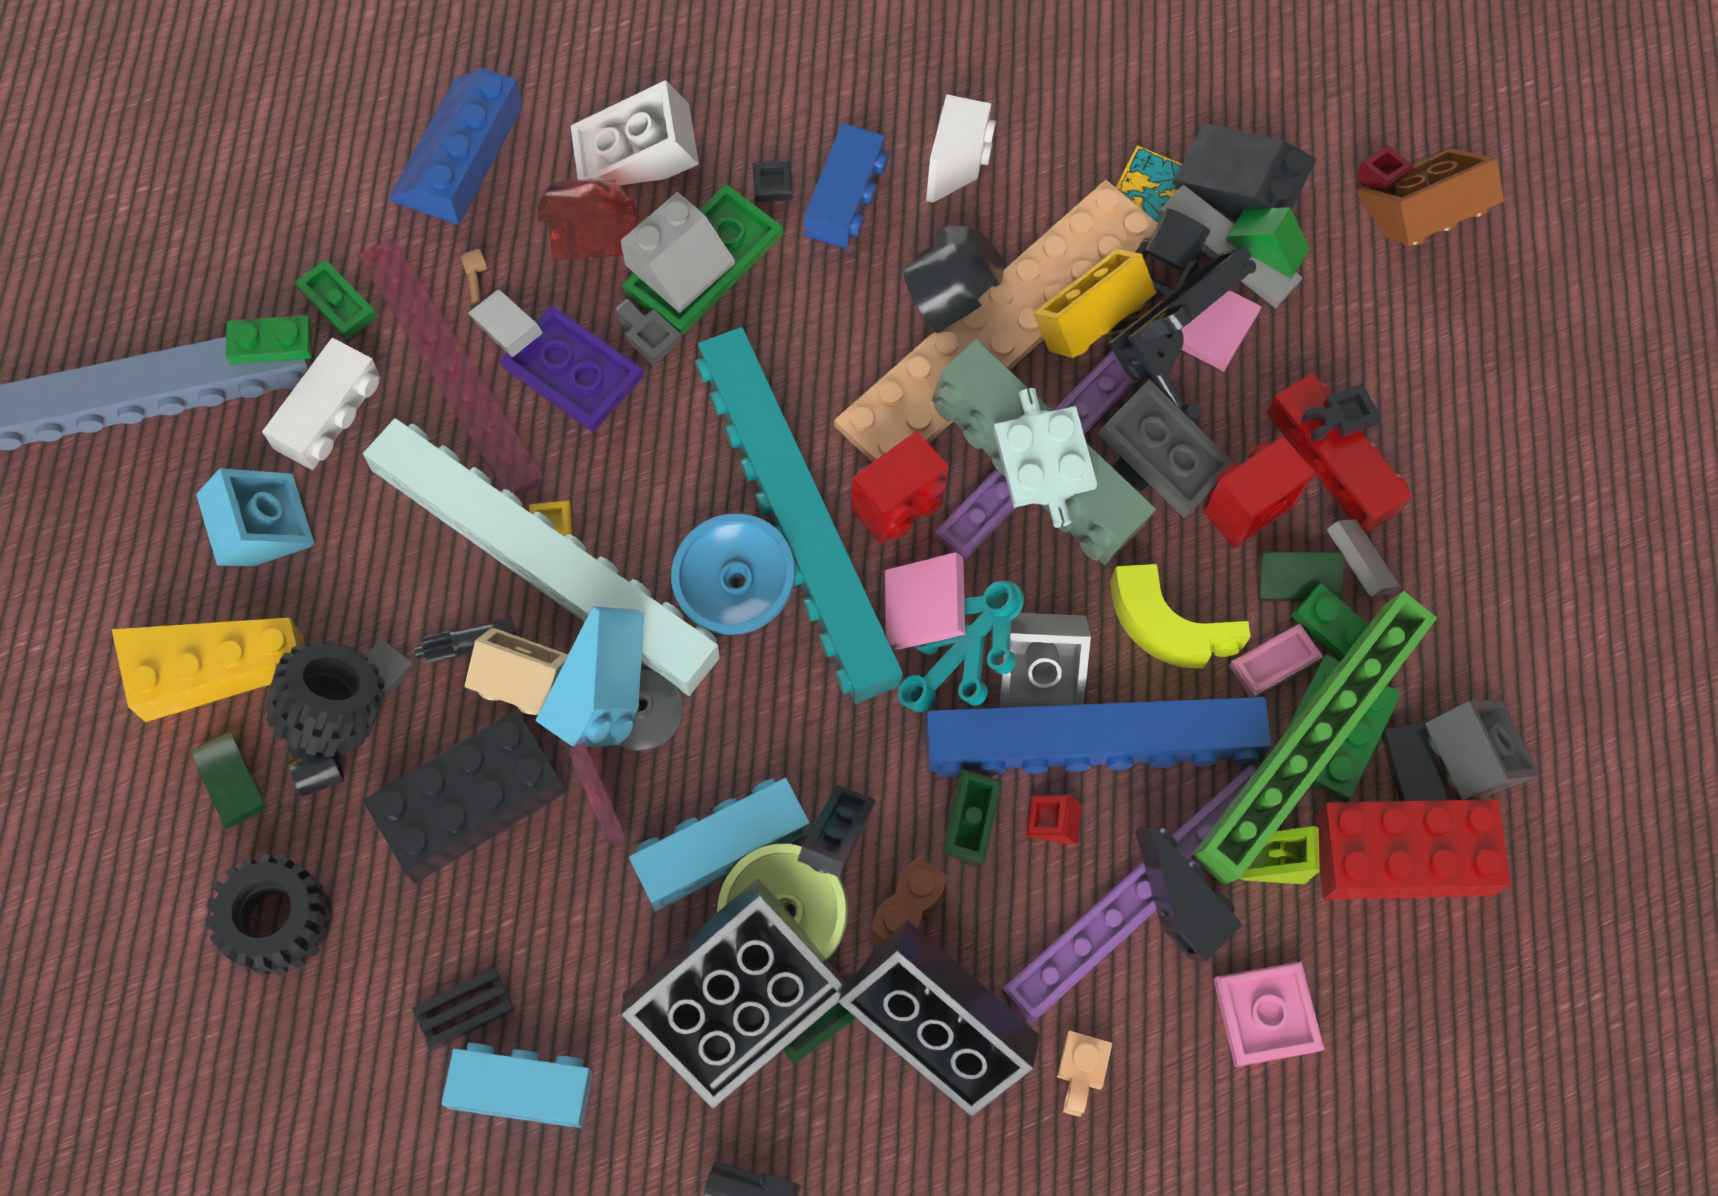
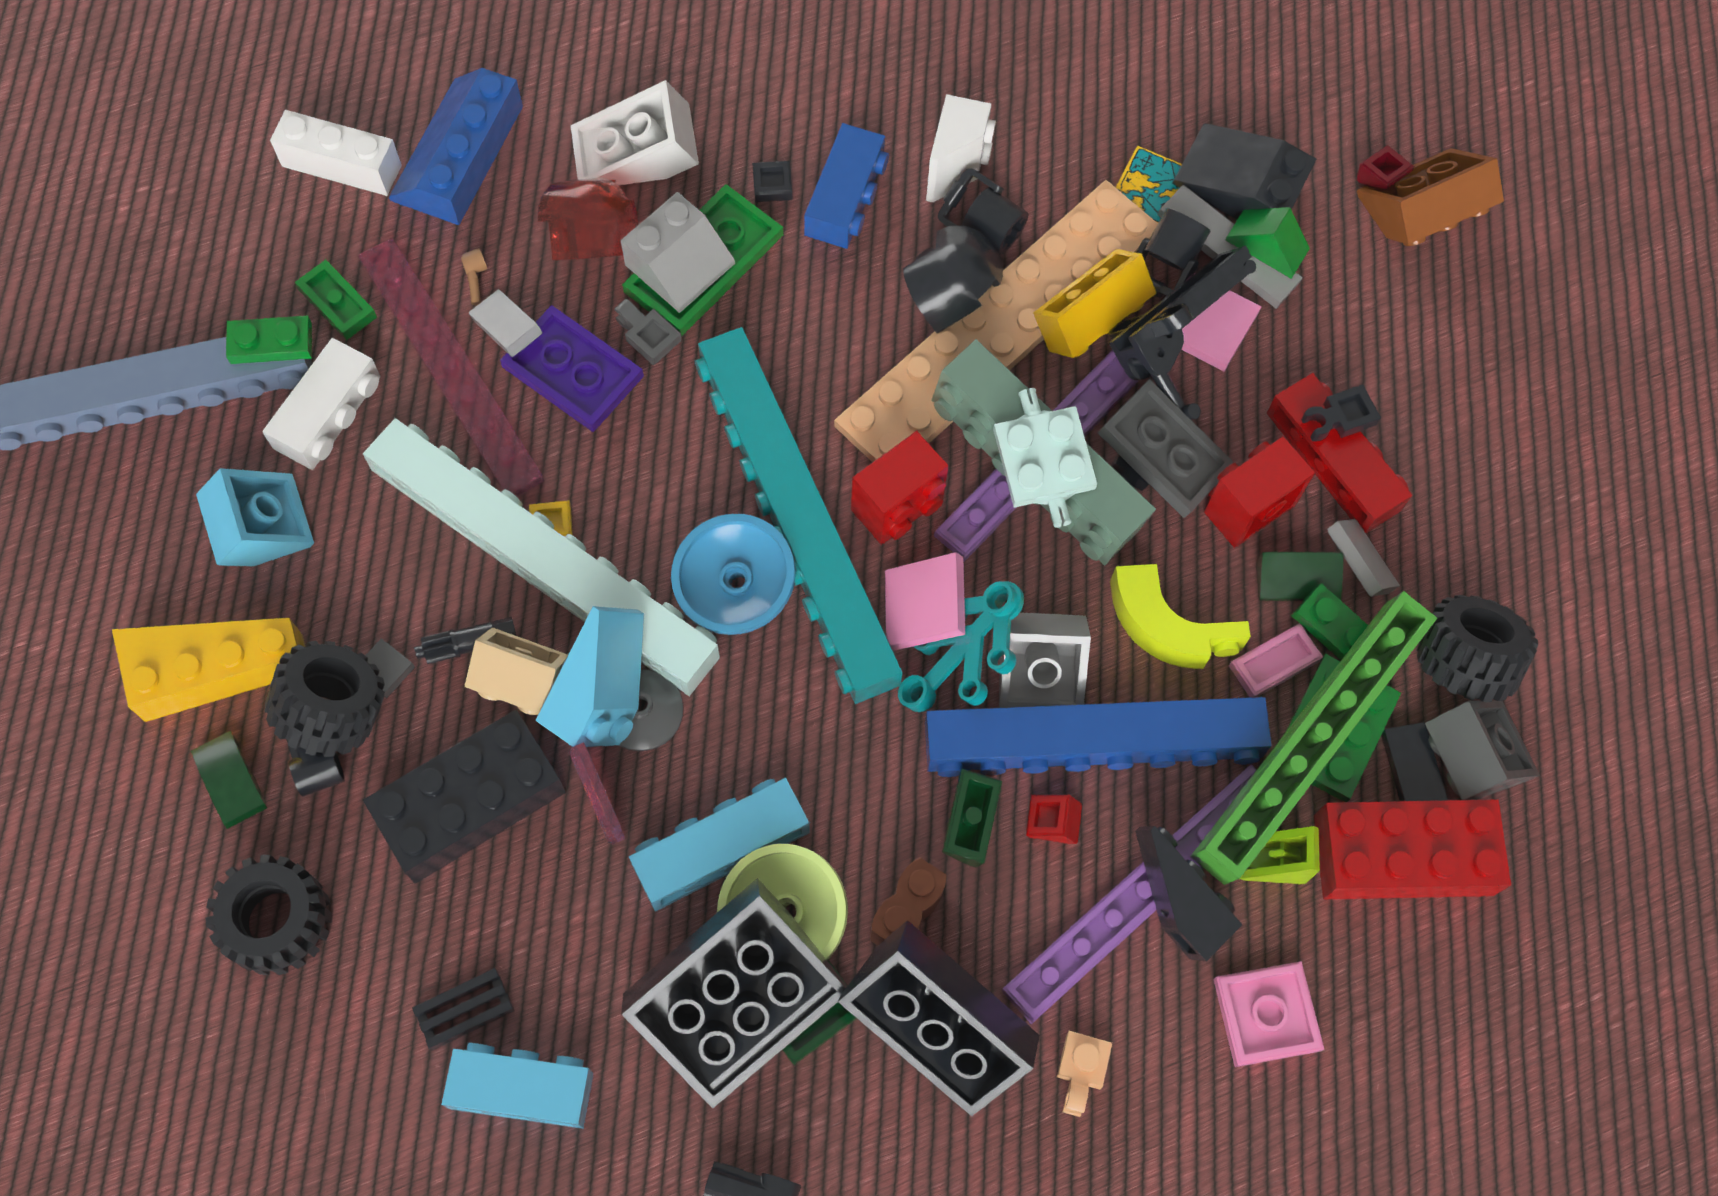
(336, 152): none -> white brick
(836, 831): black plate -> none
(990, 212): none -> black piece
(1477, 648): none -> black tyre

